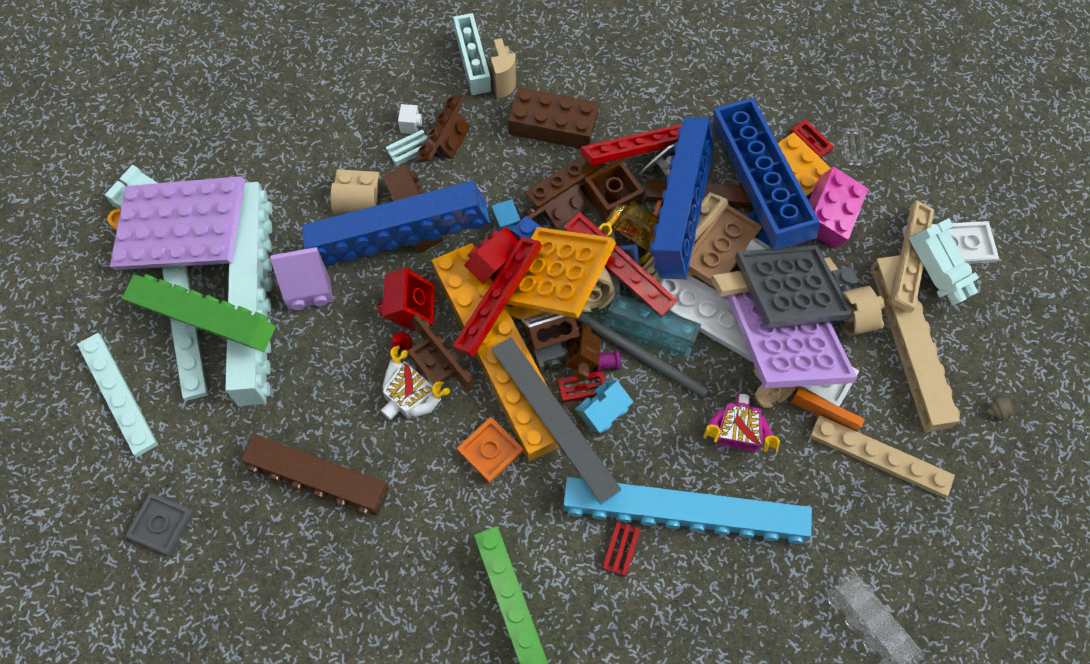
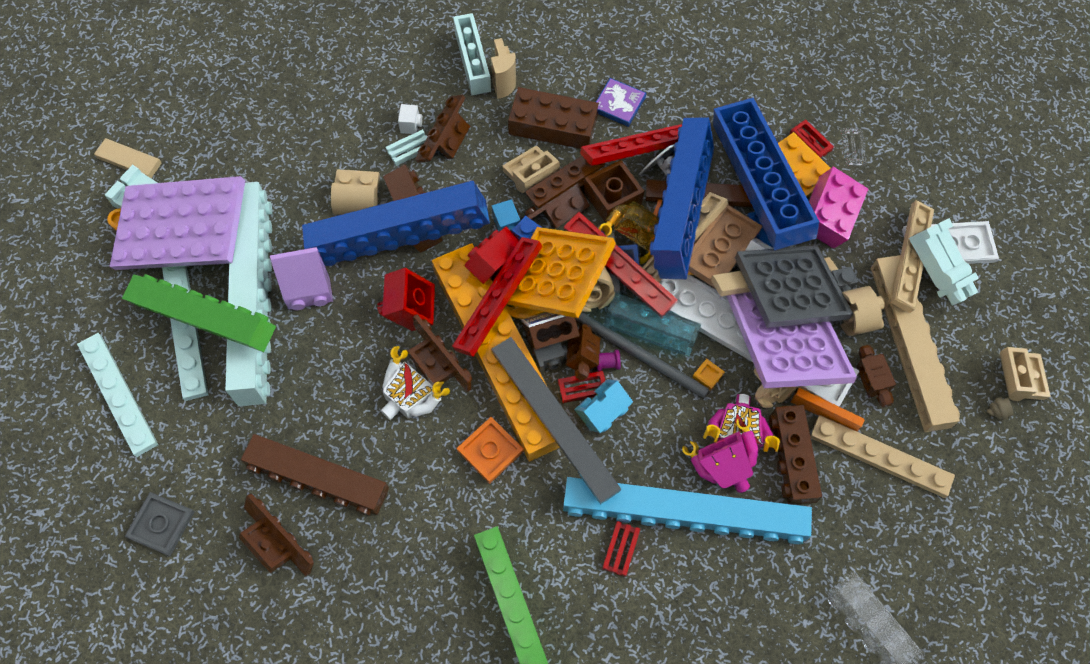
(126, 157): none -> tan tile
(270, 541): none -> reddish brown bracket
(401, 339): red plate -> none
(531, 168): none -> tan brick
(620, 102): none -> tile
(708, 374): none -> light orange tile
(727, 460): none -> dark pink torso
(795, 455): none -> reddish brown brick
(876, 375): none -> reddish brown piece
(1024, 374): none -> tan brick

